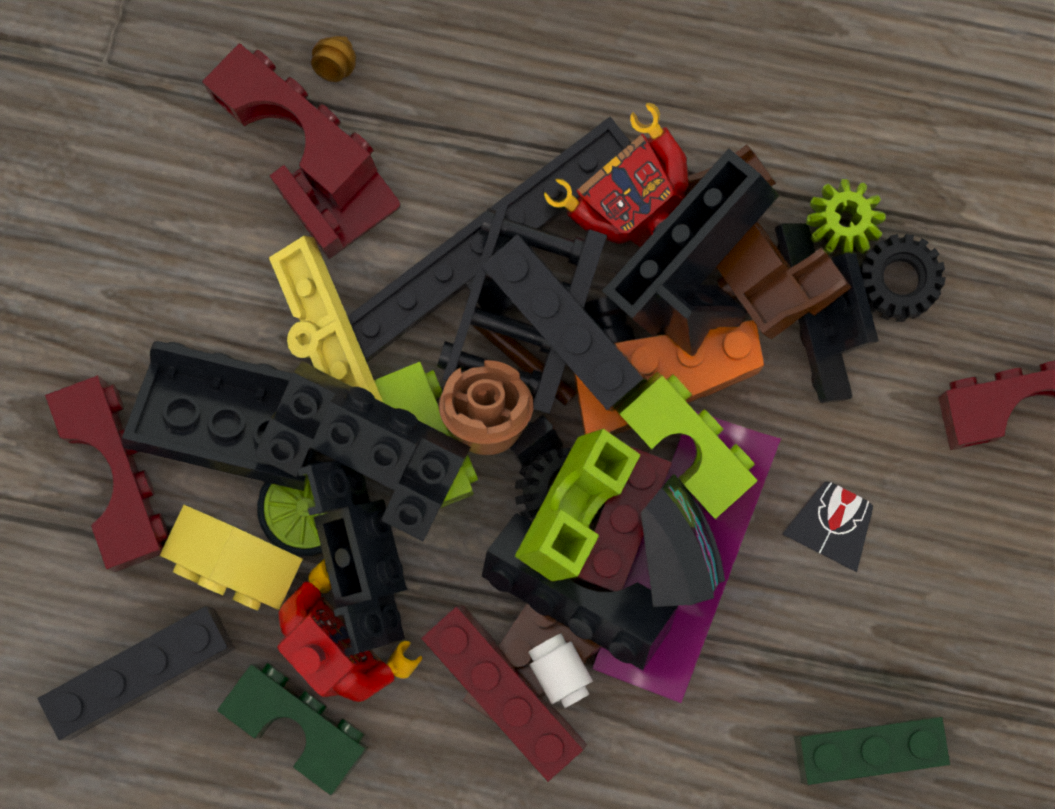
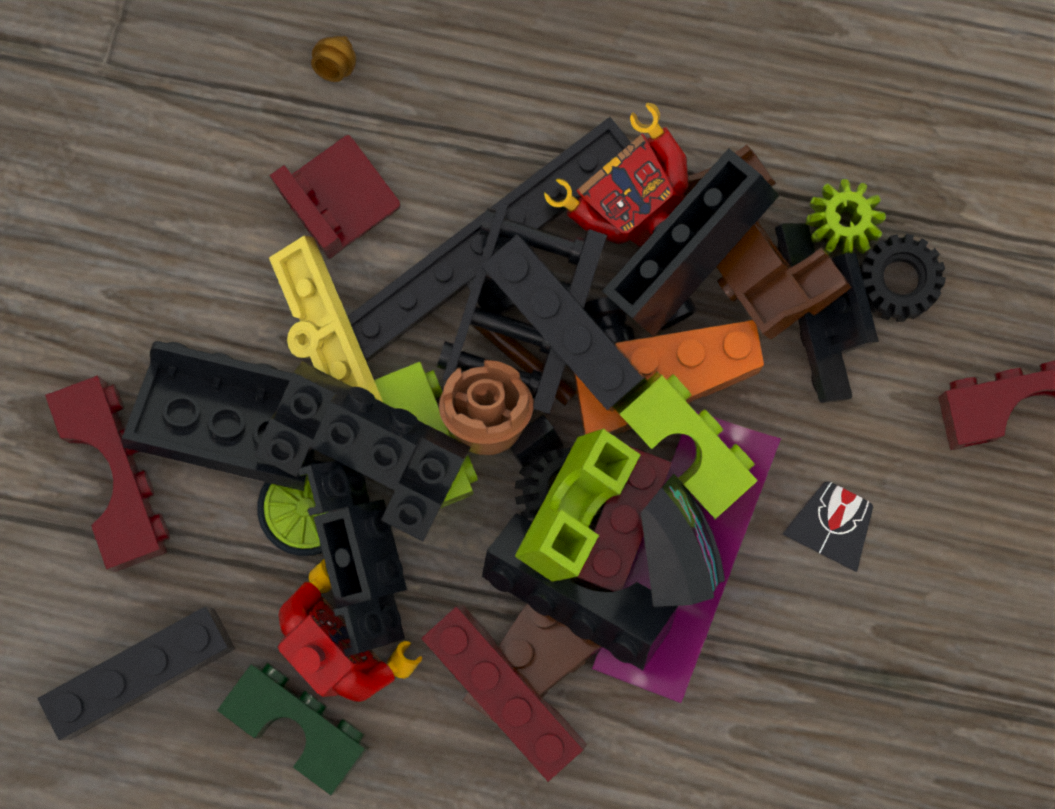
(225, 557): light yellow brick -> none
(252, 91): dark red arch -> none
(560, 671): white brick -> none
(694, 309): black slope -> none
(872, 750): dark green arch -> none

